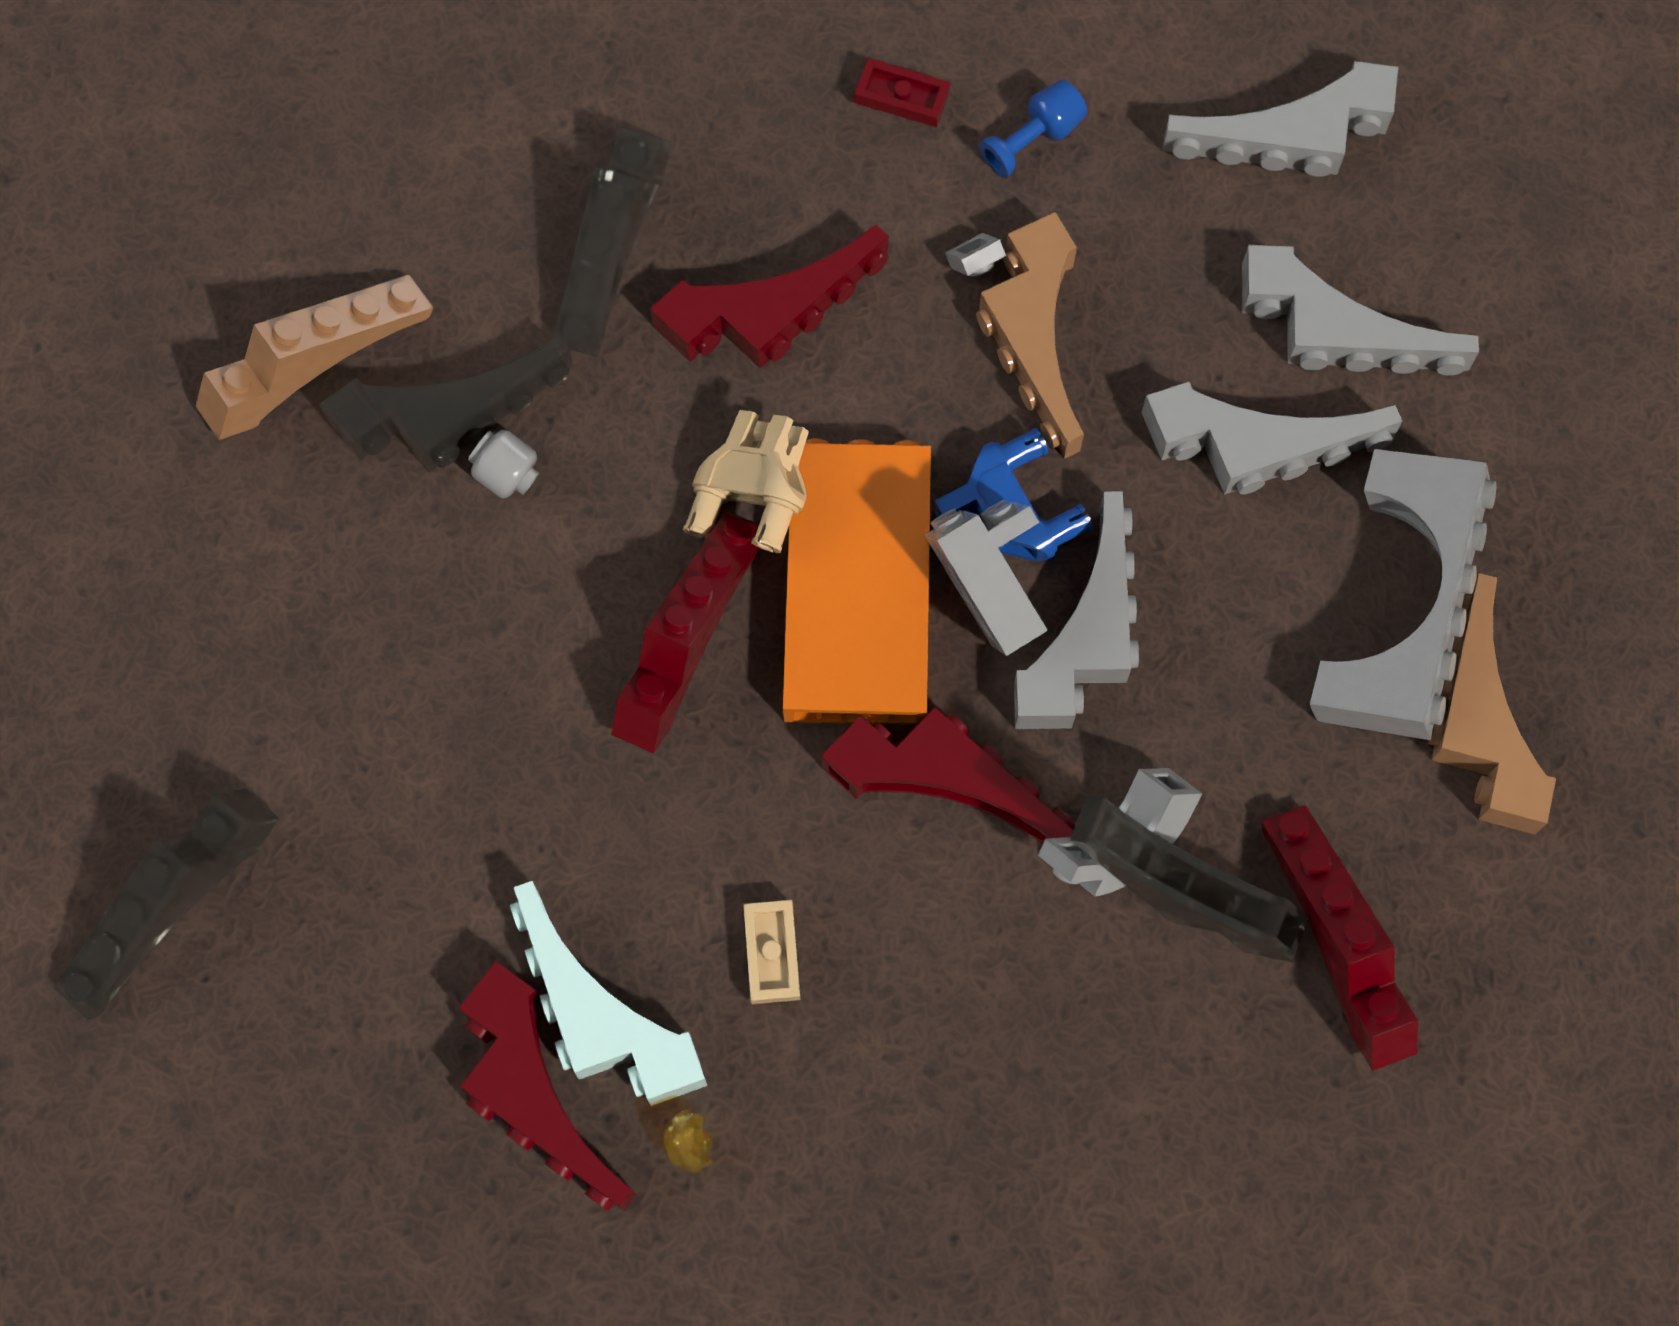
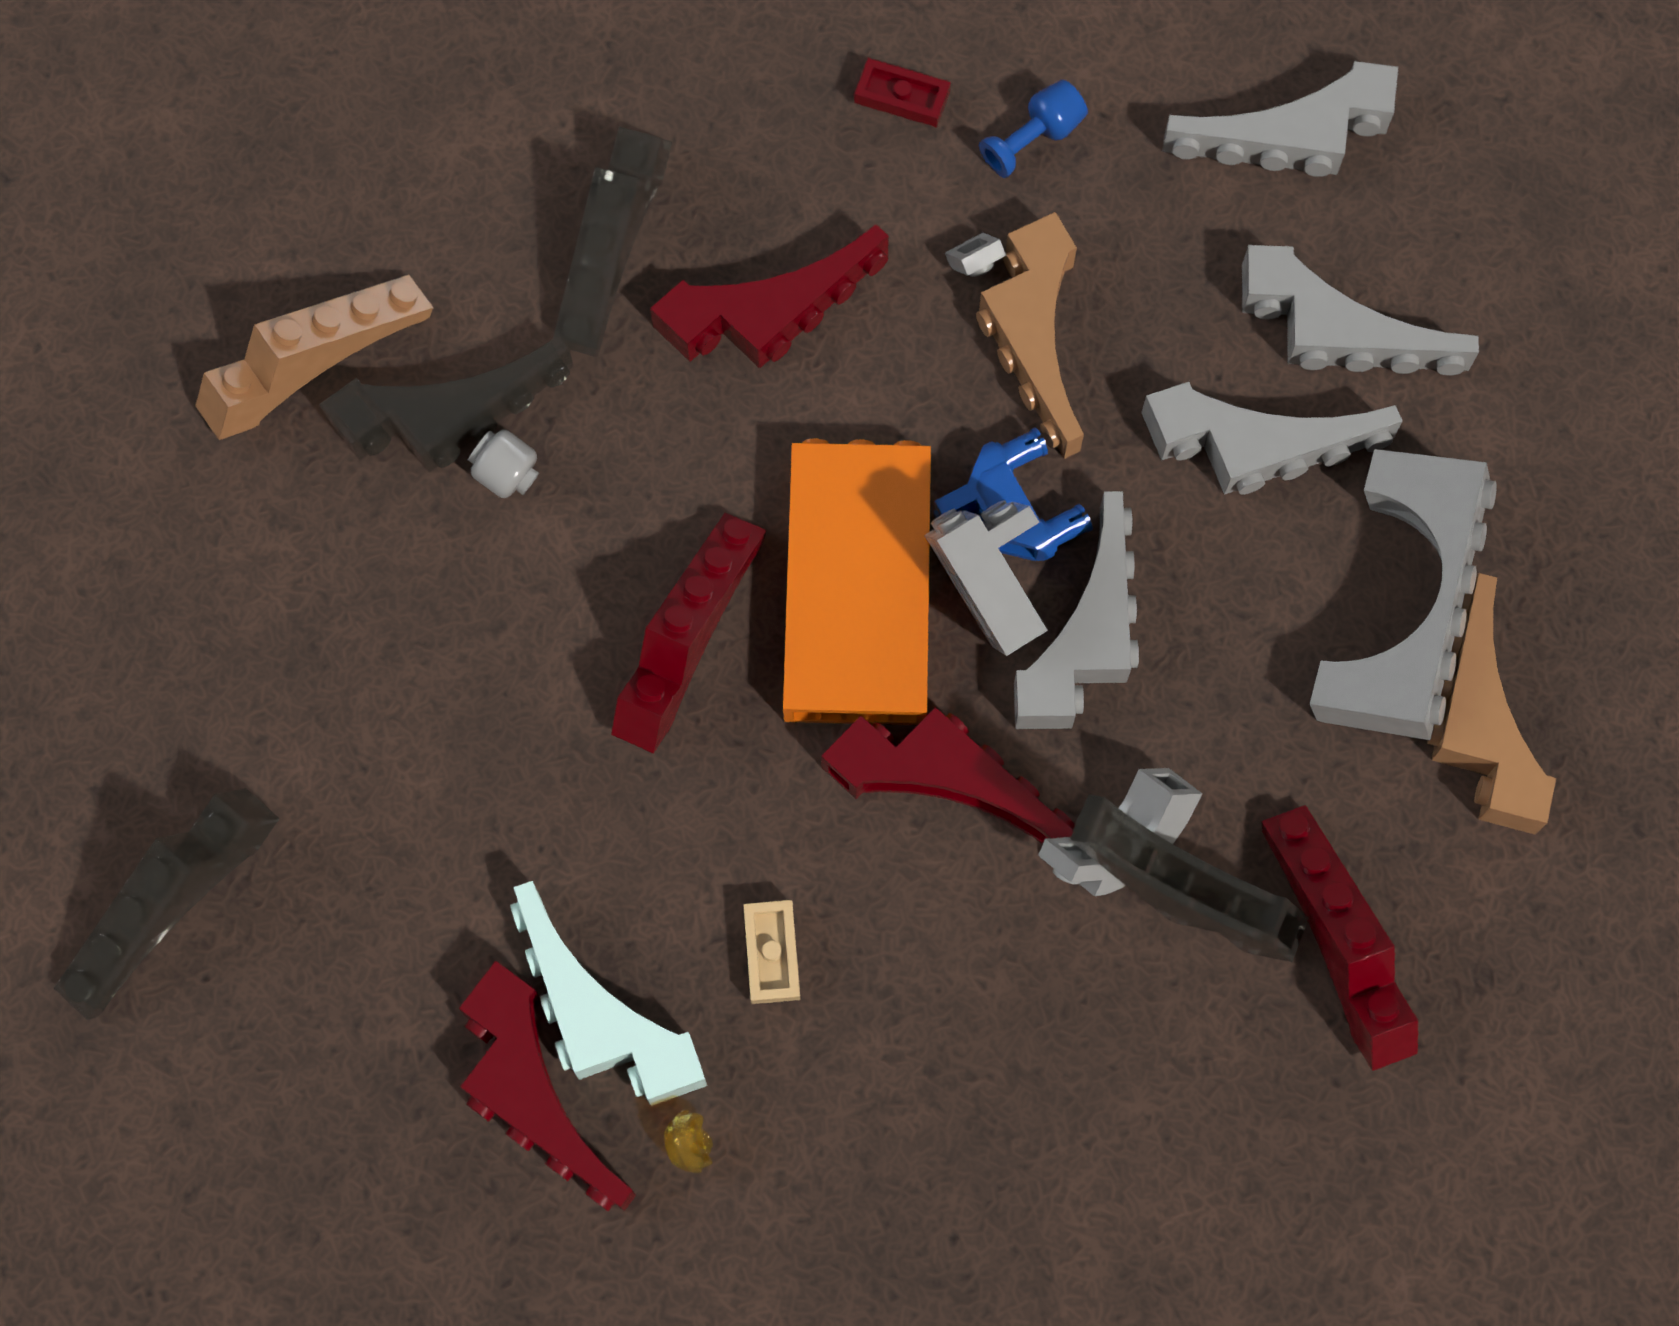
(753, 468): tan connector -> none

